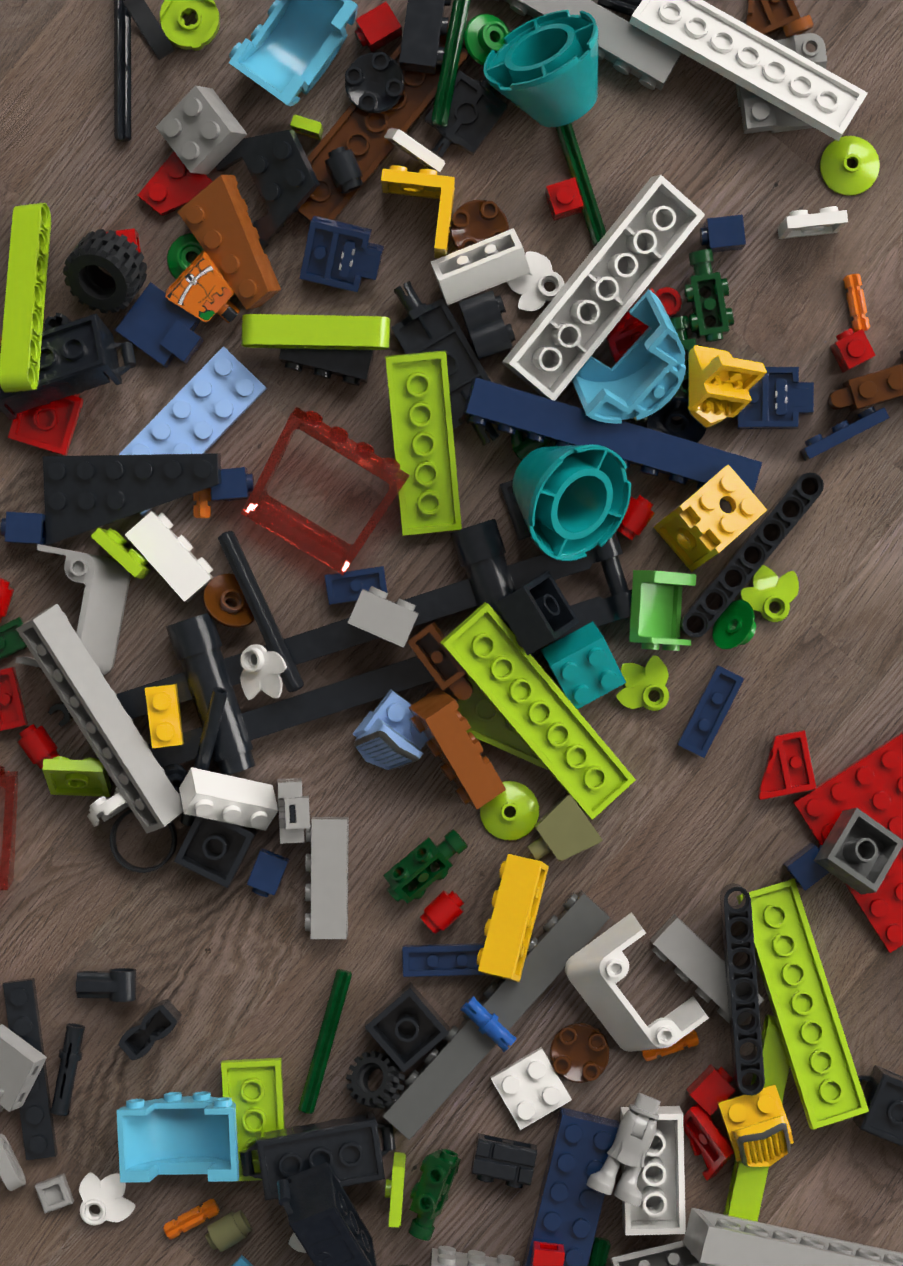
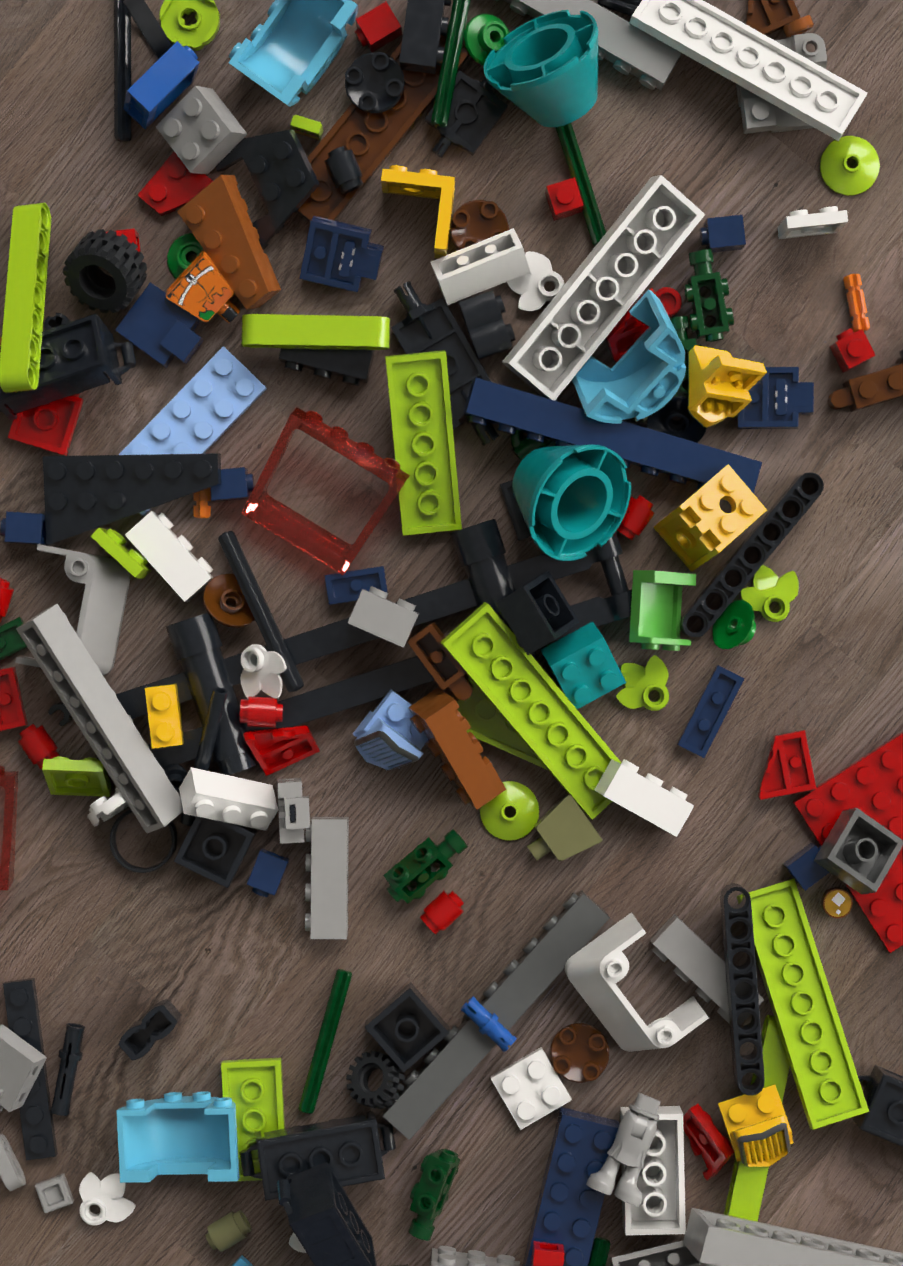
(115, 984): black piece -> none
(161, 84): none -> blue window
(191, 1219): orange axle -> none
(261, 711): none -> red brick
(281, 746): none -> red wing
(395, 1188): lime plate -> none
(414, 149): white tile -> none
(441, 960): dark blue plate -> none
(504, 1160): black brick -> none
(512, 917): yellow brick -> none
(645, 796): none -> white brick
(689, 1040): orange axle -> none
(711, 1088): red brick -> none
(836, 902): none -> tile
(843, 432): dark blue plate -> none

